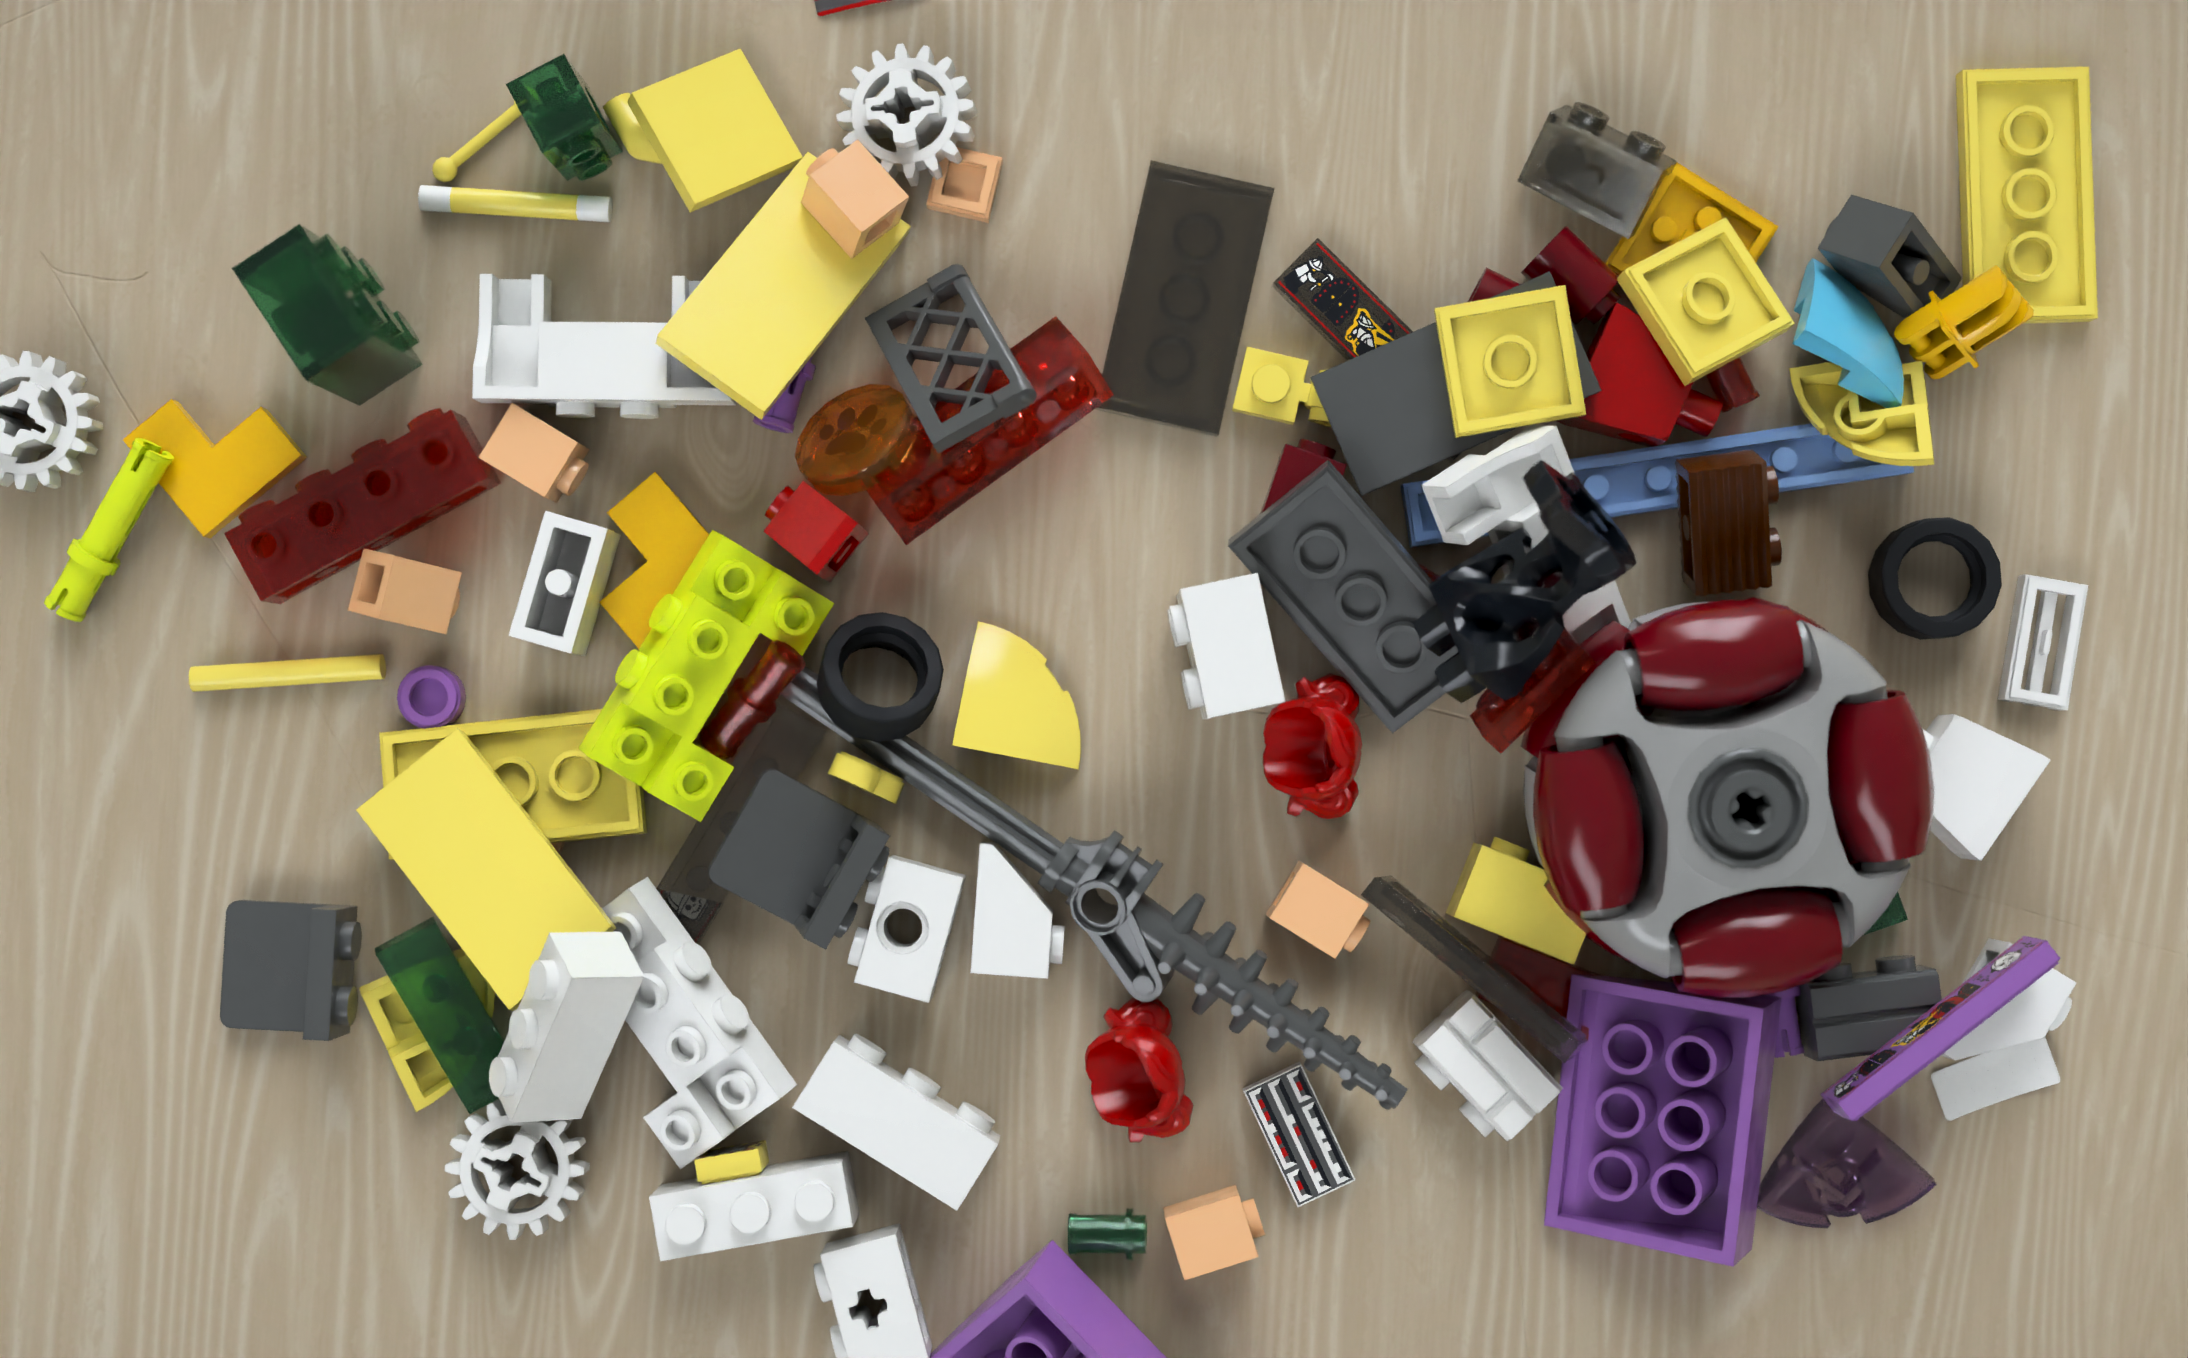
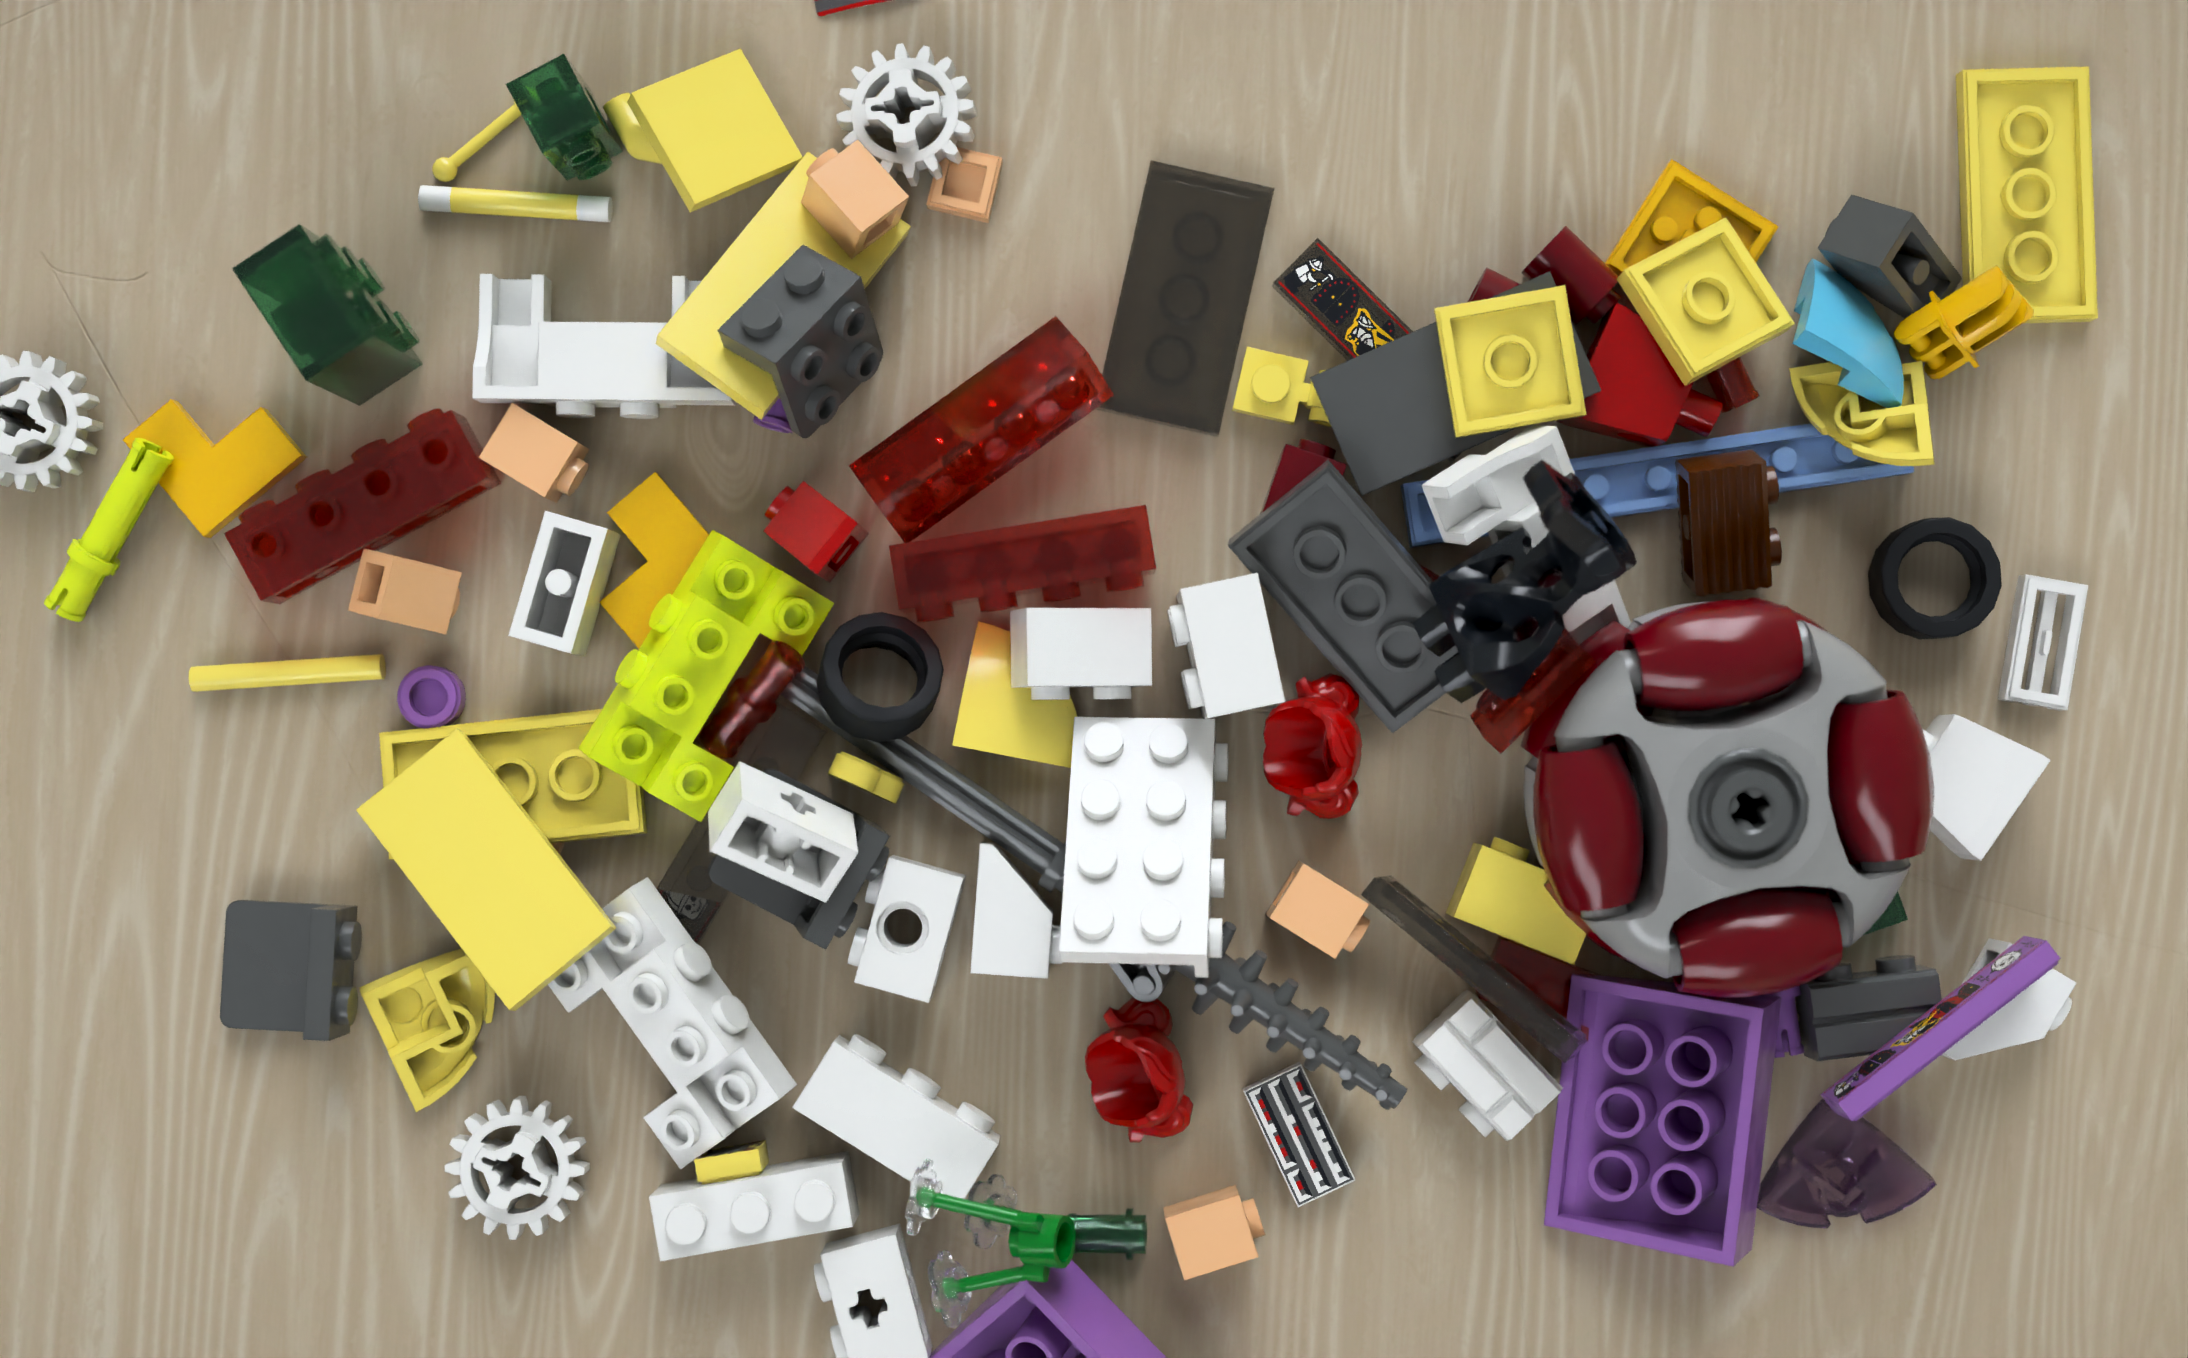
(444, 1008): clear green tile -> none
(565, 1026): white brick -> none
(782, 832): none -> white brick
(811, 334): none -> dark grey bracket
(856, 439): clear orange tile -> none
(978, 408): dark grey window -> none
(990, 1210): none -> plant
(1023, 560): none -> clear red brick
(1081, 649): none -> white brick
(1144, 843): none -> white bracket
(1596, 167): clear smoke bracket -> none
(1994, 1077): white sticker -> none

